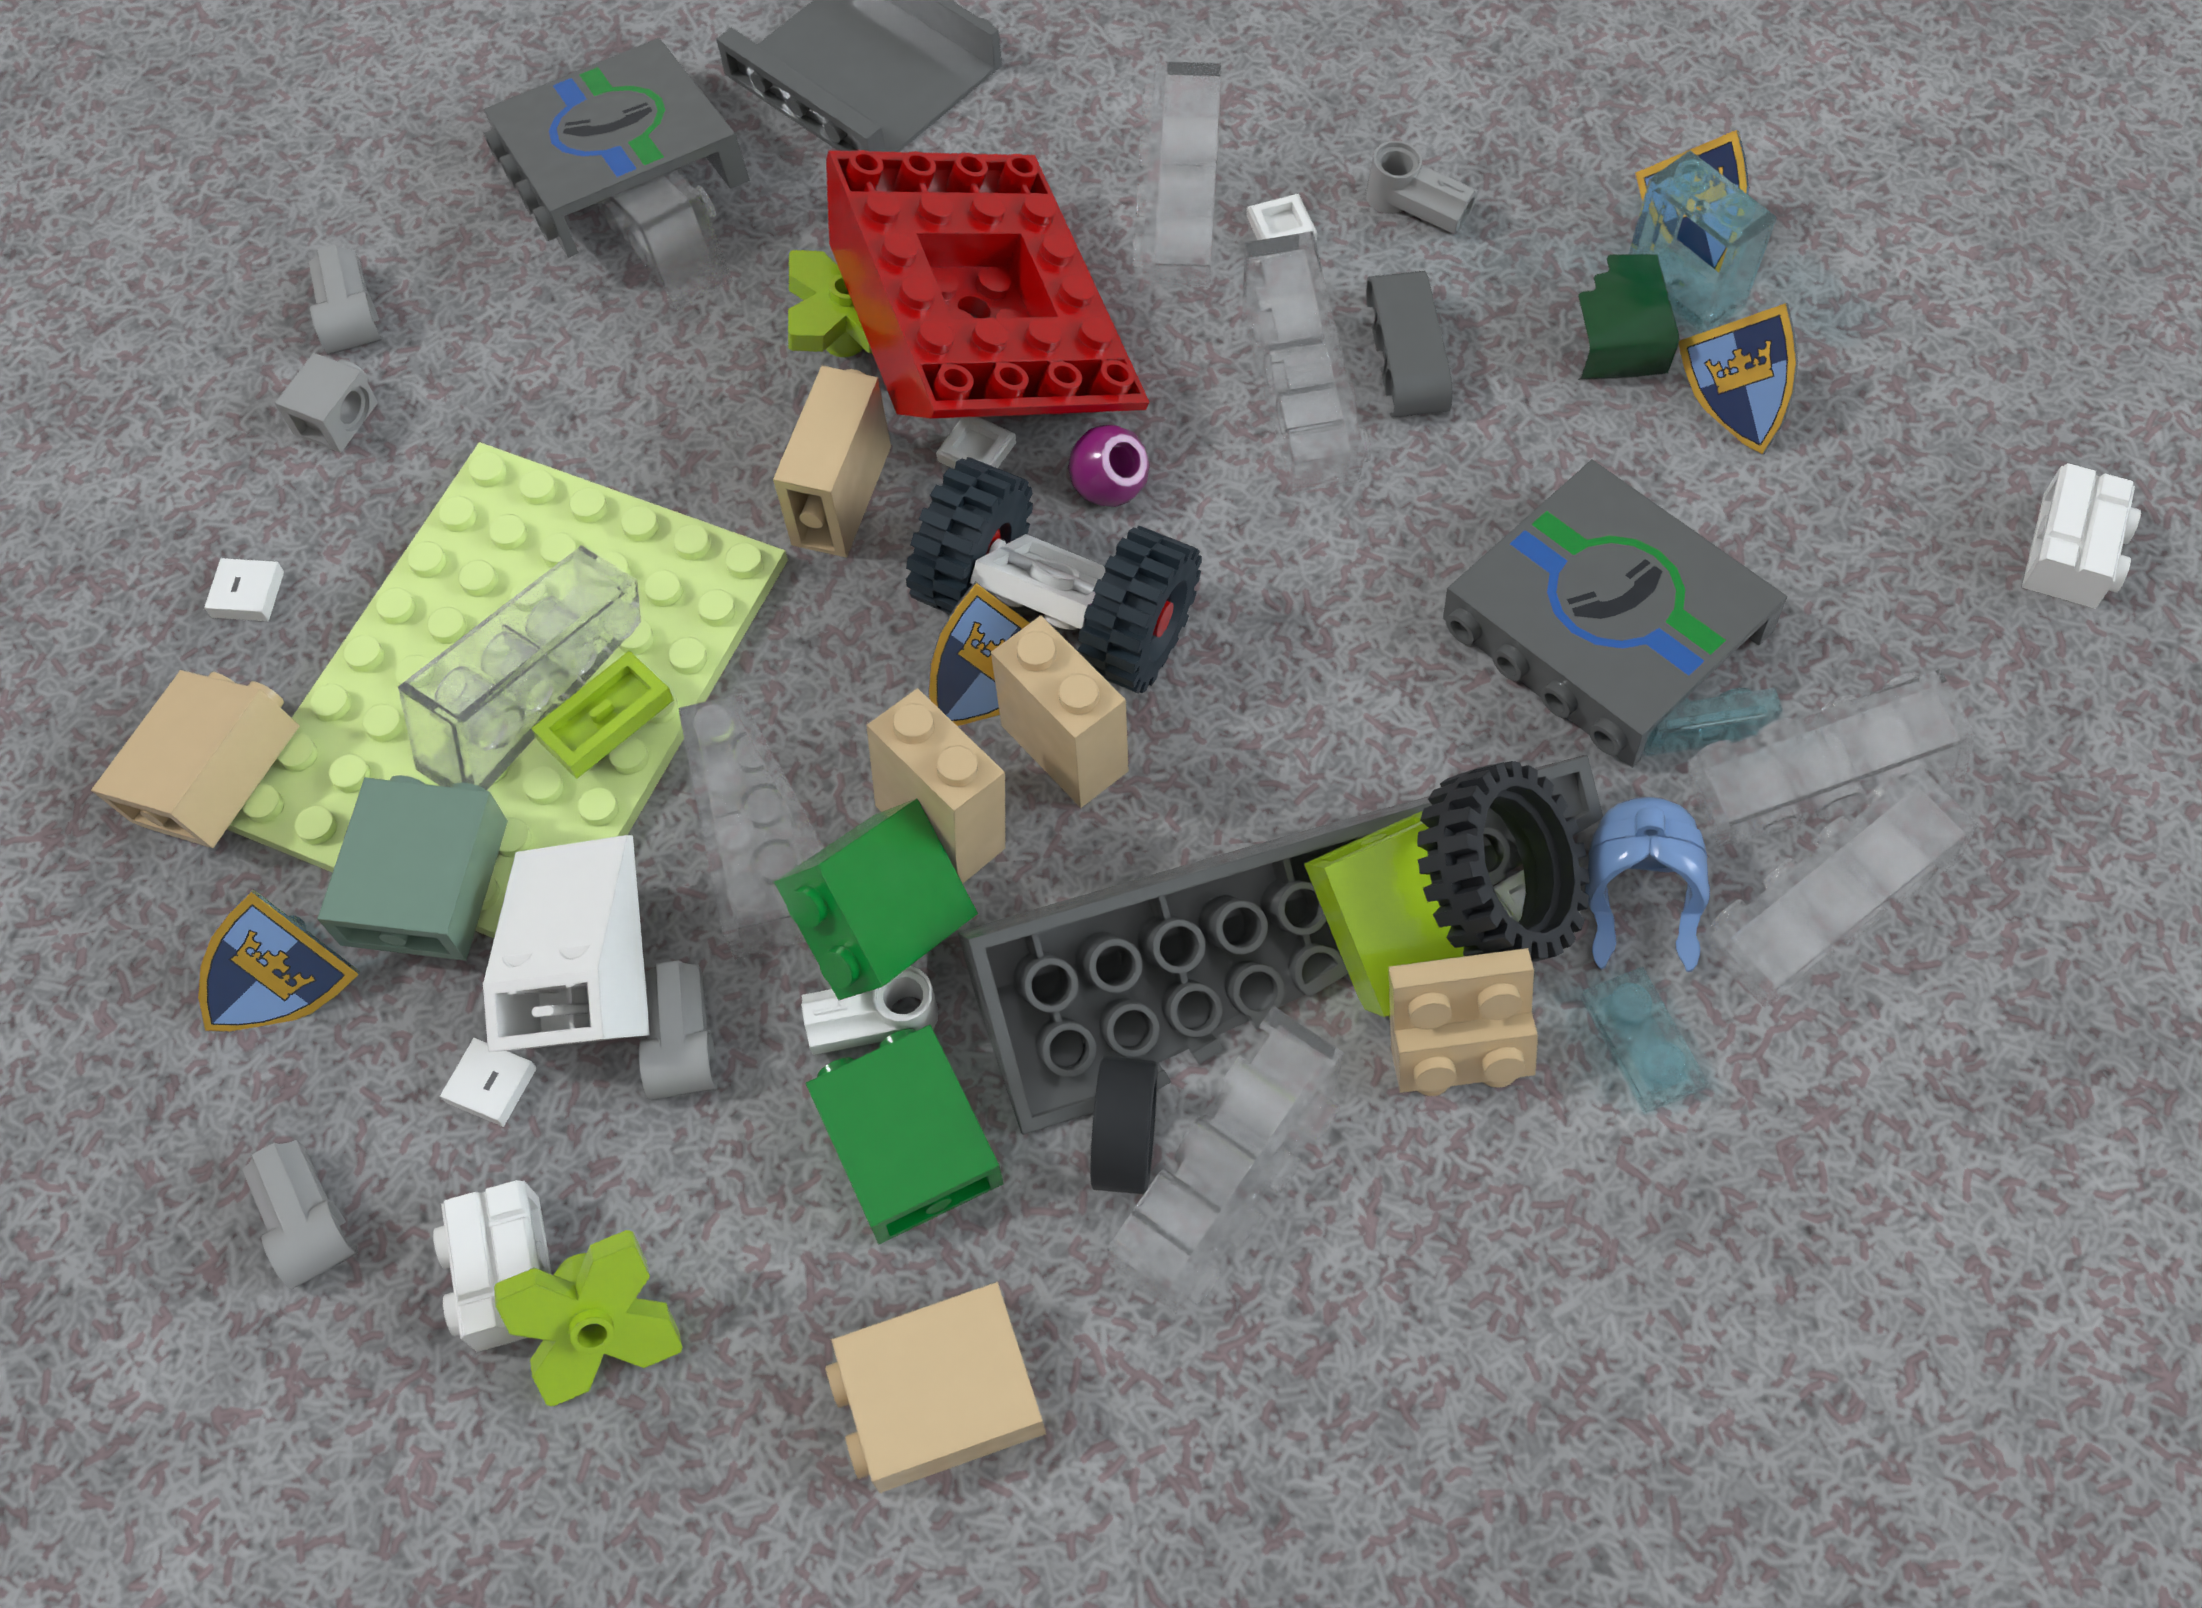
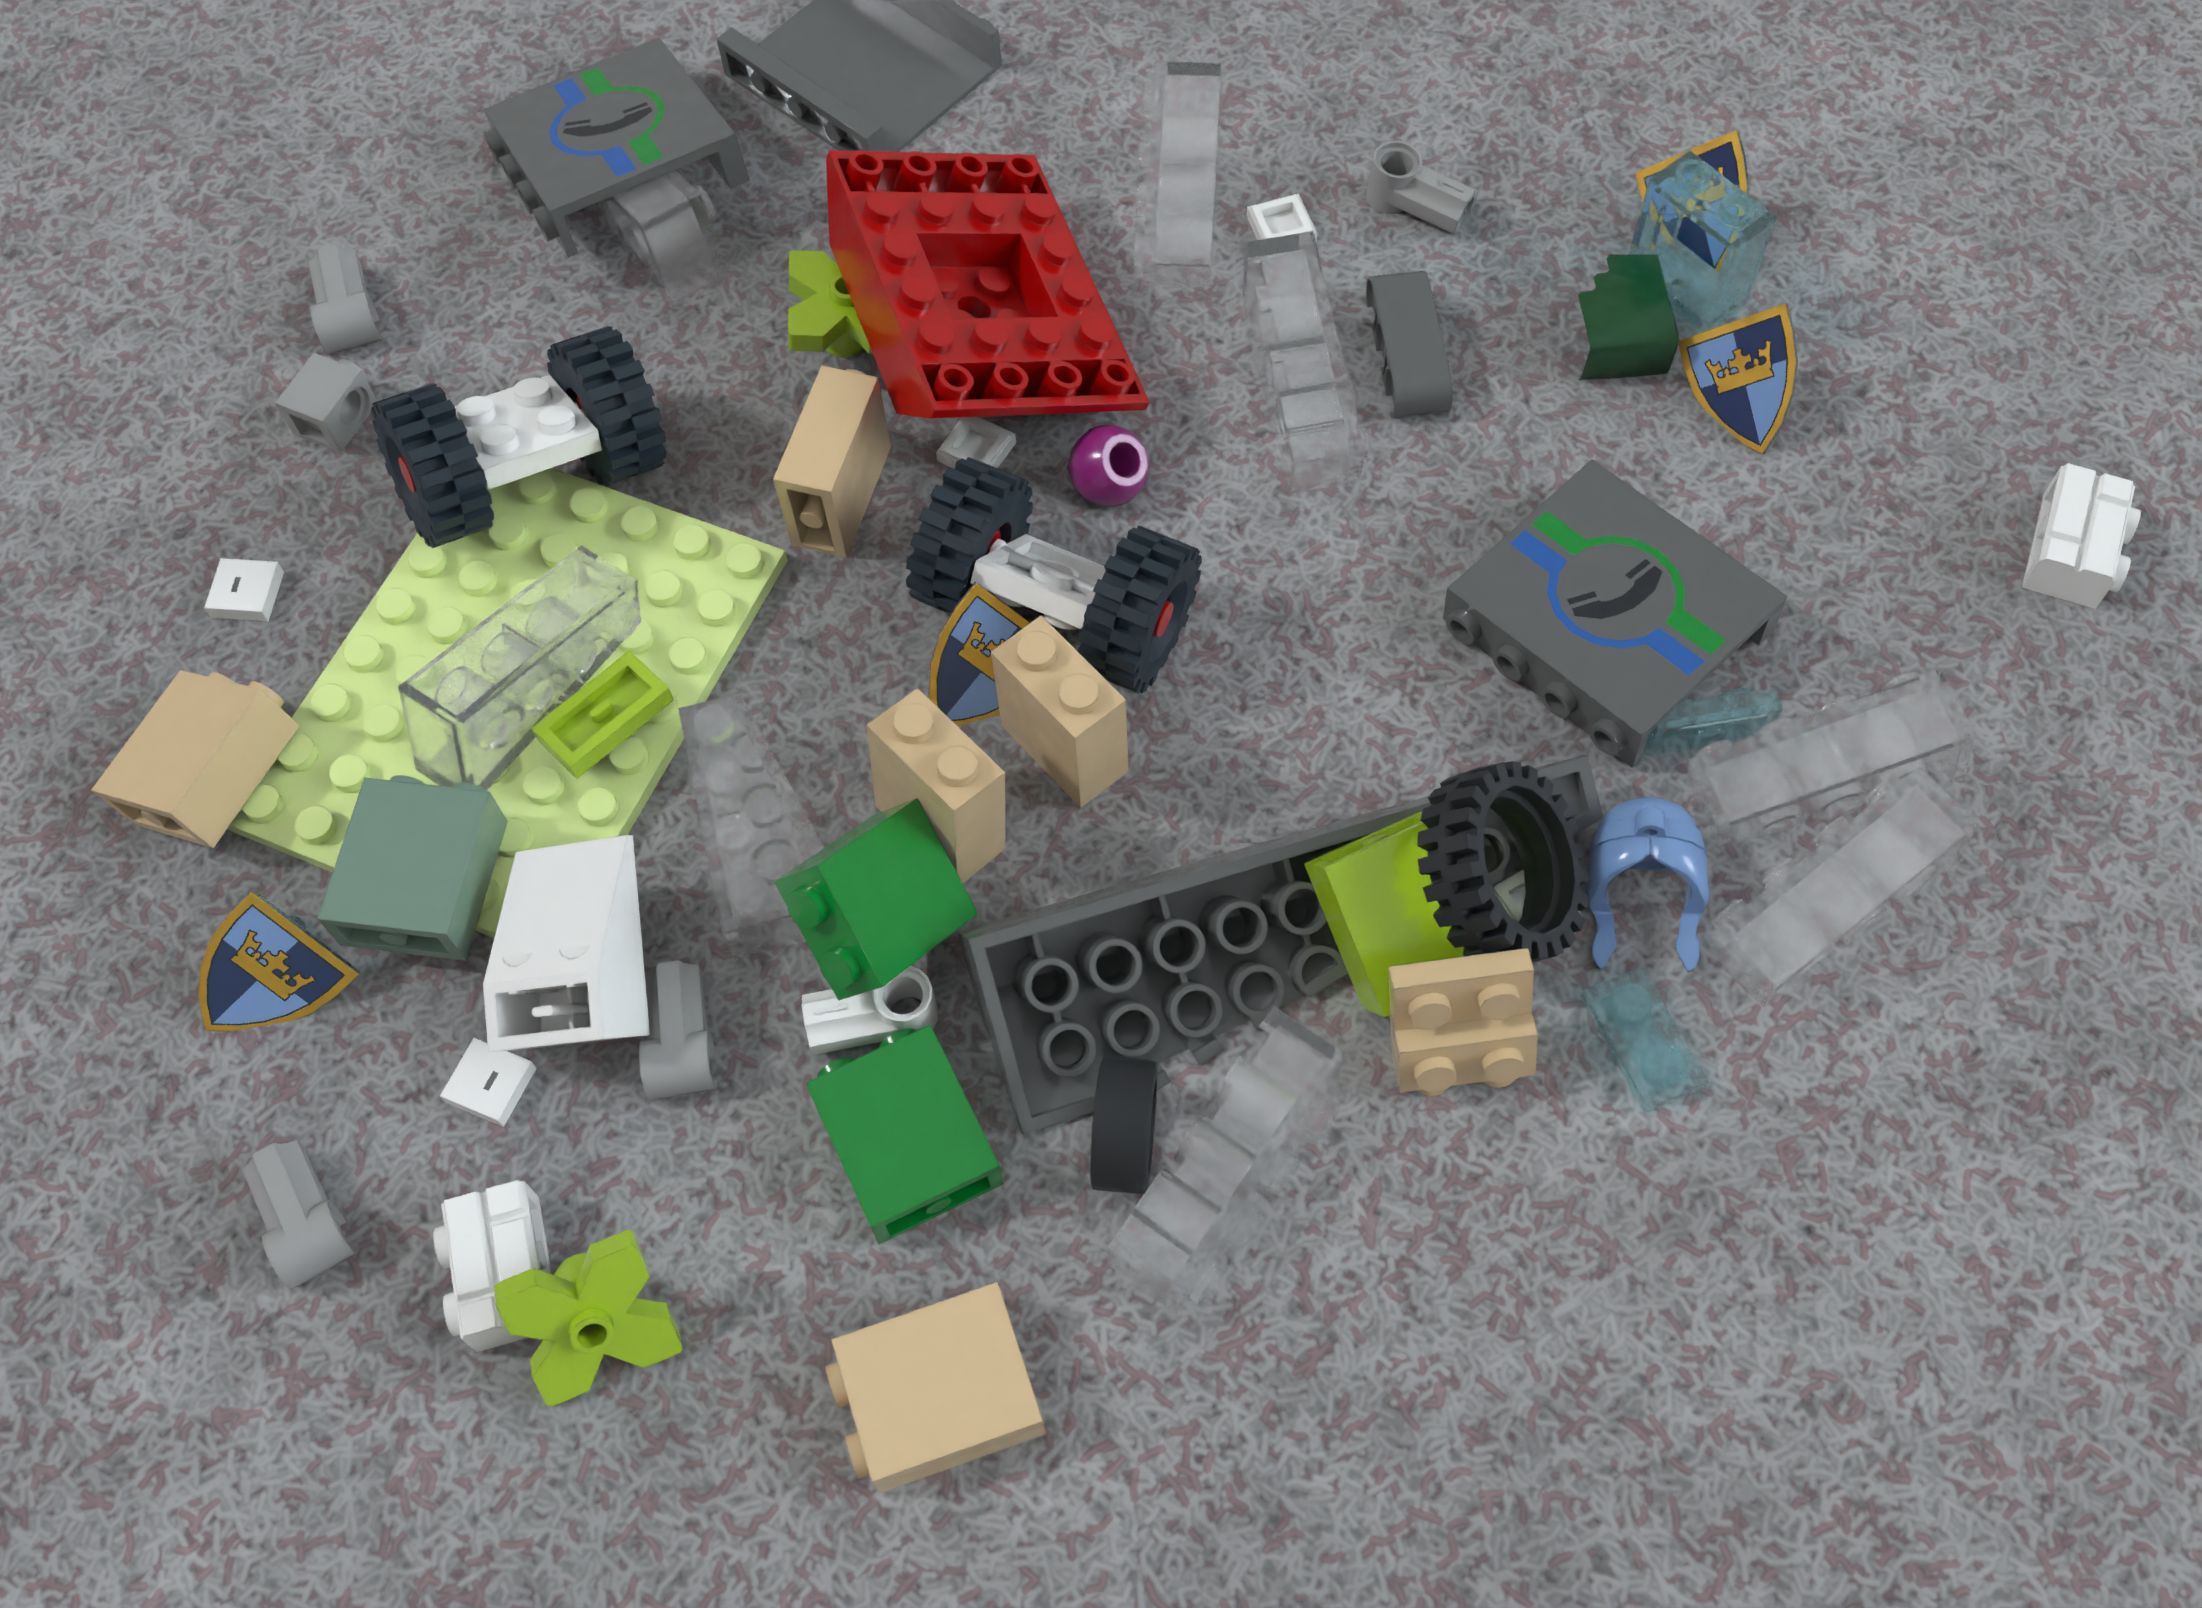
(586, 410): none -> black plate

